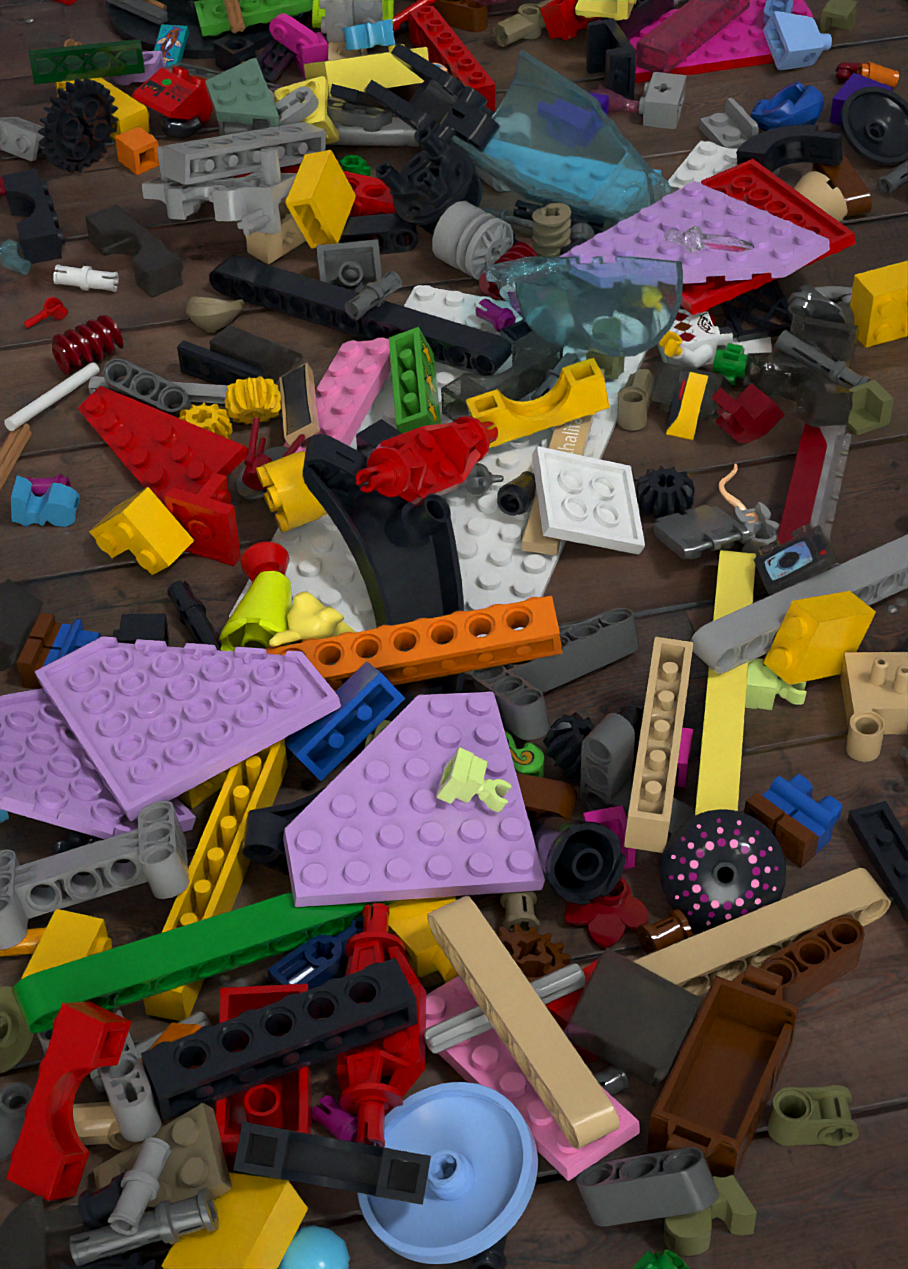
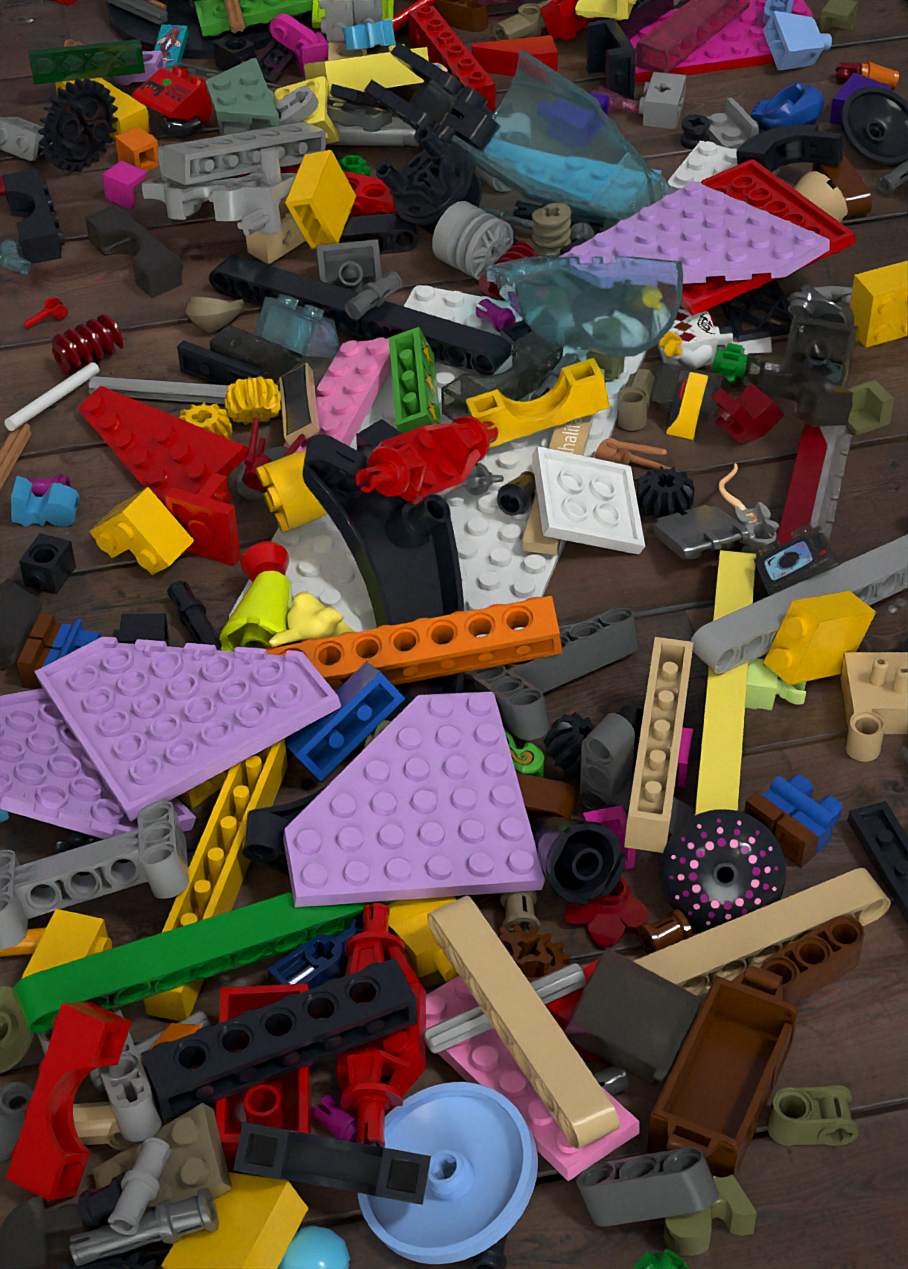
(47, 563): none -> black brick
(86, 278): white pin -> none
(120, 182): none -> dark pink panel
(140, 380): dark grey beam -> none
(297, 327): none -> clear light blue slope
(465, 777): yellowish green piece -> none
(502, 55): none -> red slope
(616, 451): none -> nougat plant
(695, 130): none -> black wheel
(695, 240): clear sword -> none
(838, 370): dark grey pin -> none

